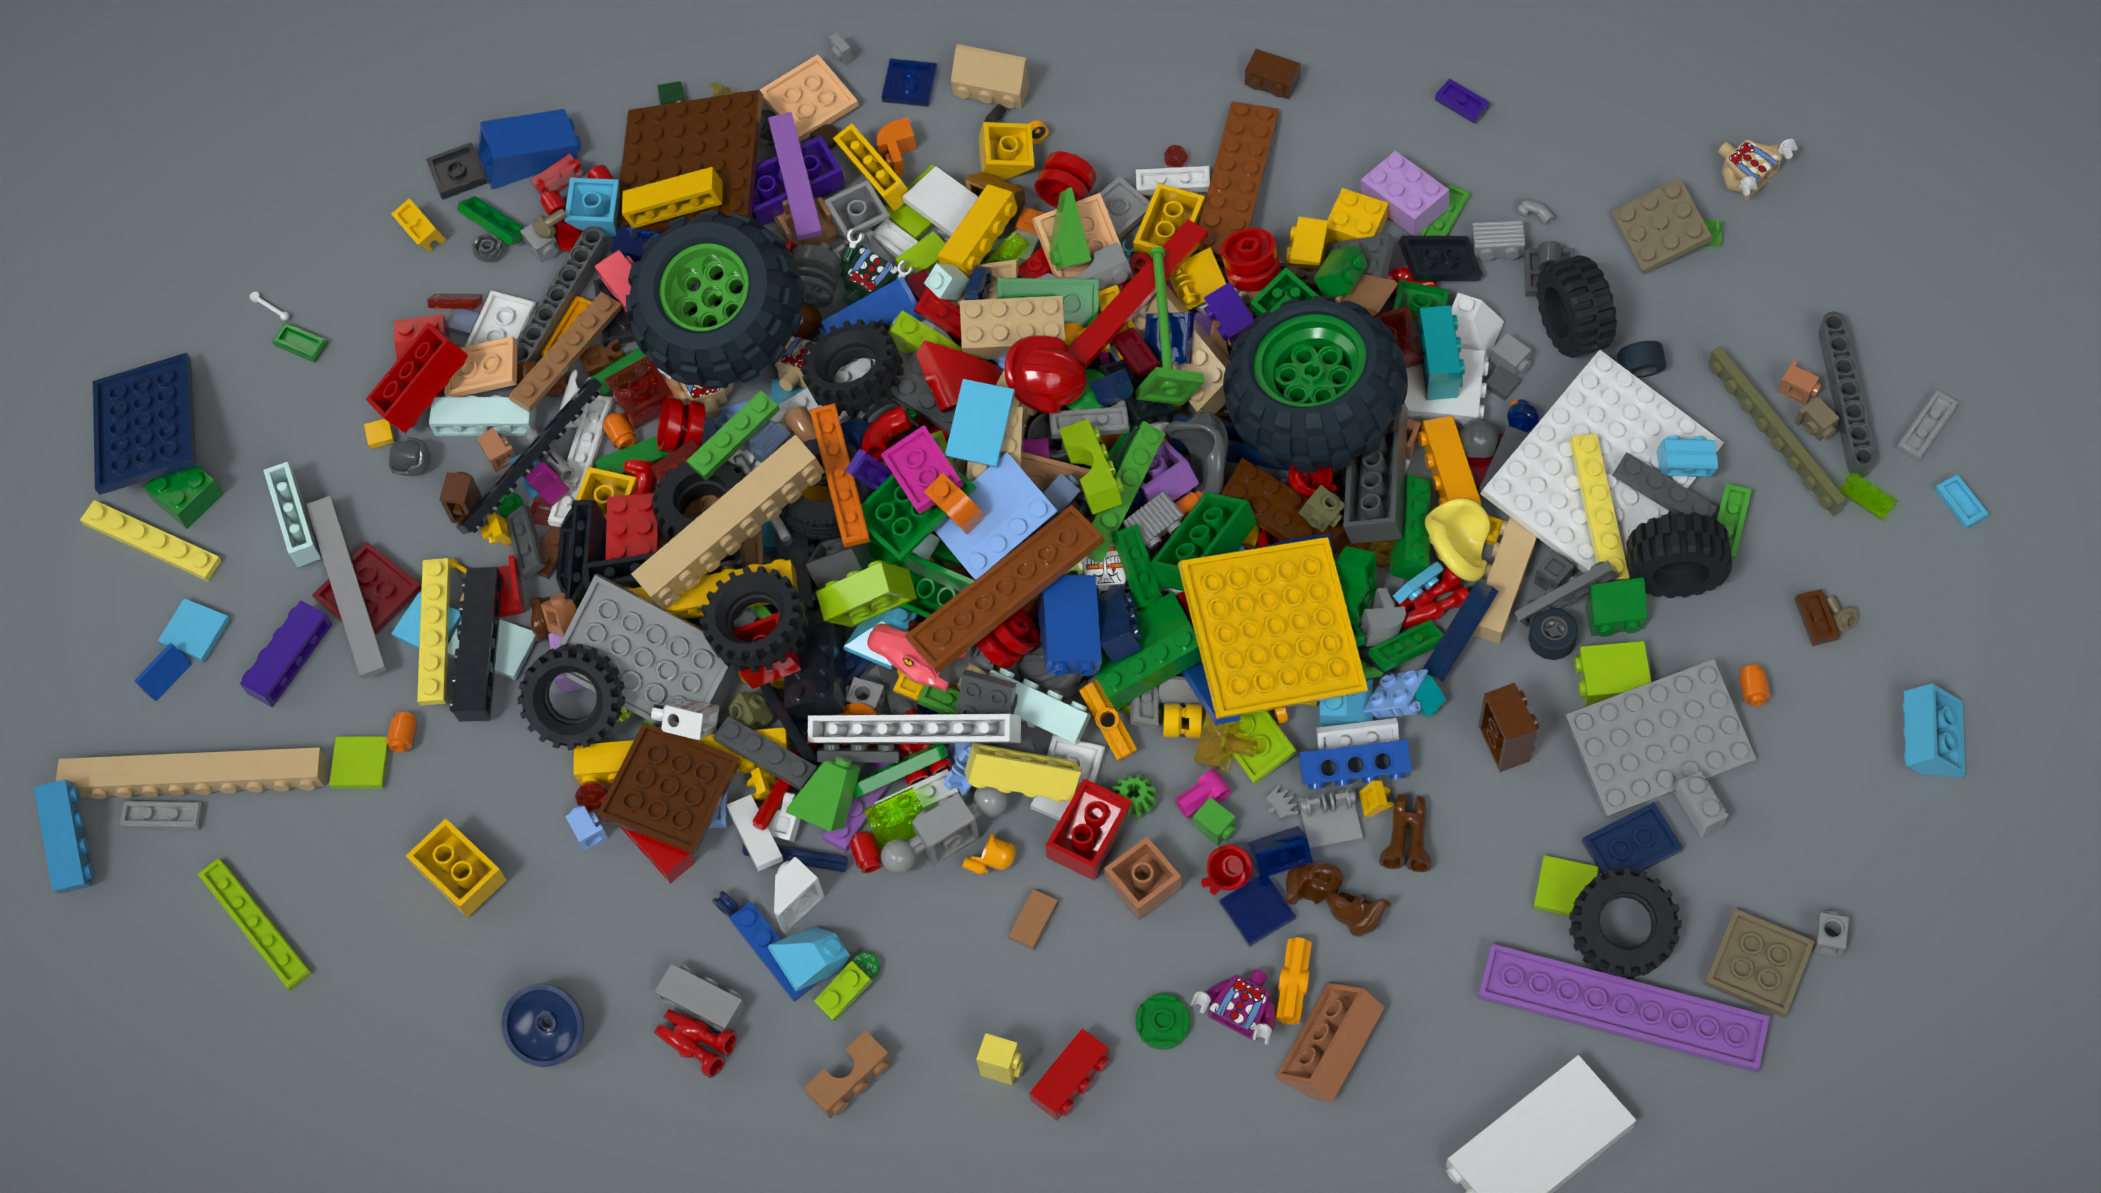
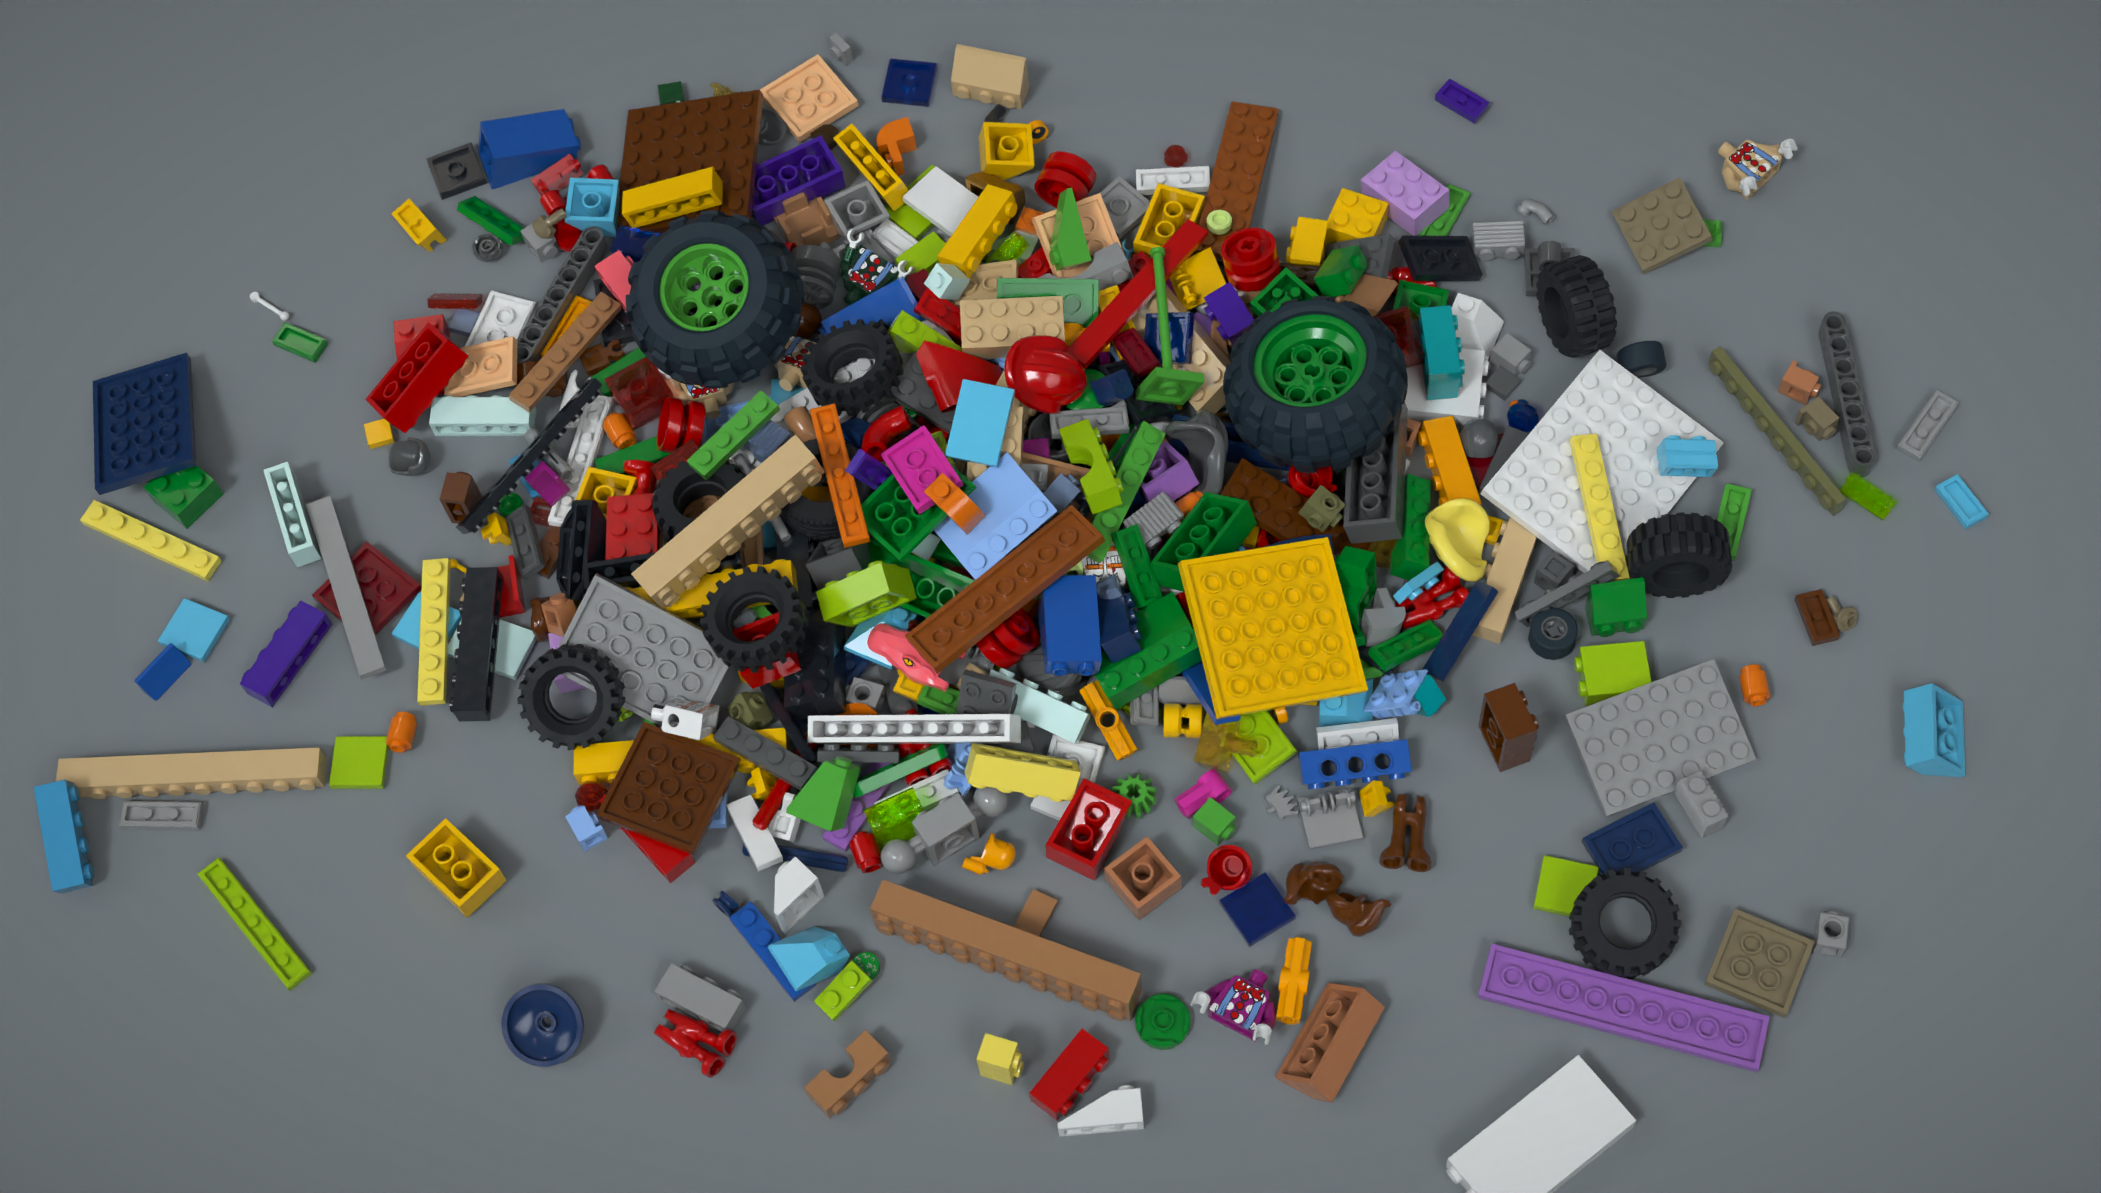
(496, 449): nougat brick -> none
(795, 176): medium lavender tile -> none
(979, 283): dark blue beam -> none
(1006, 951): none -> medium nougat brick
(1038, 474): none -> light grey tile
(1109, 588): none -> sand blue tile
(1111, 1113): none -> white slope
(1219, 222): none -> yellowish green tile
(1272, 74): reddish brown brick -> none
(1280, 852): clear blue brick -> none
(1660, 487): dark grey plate -> none

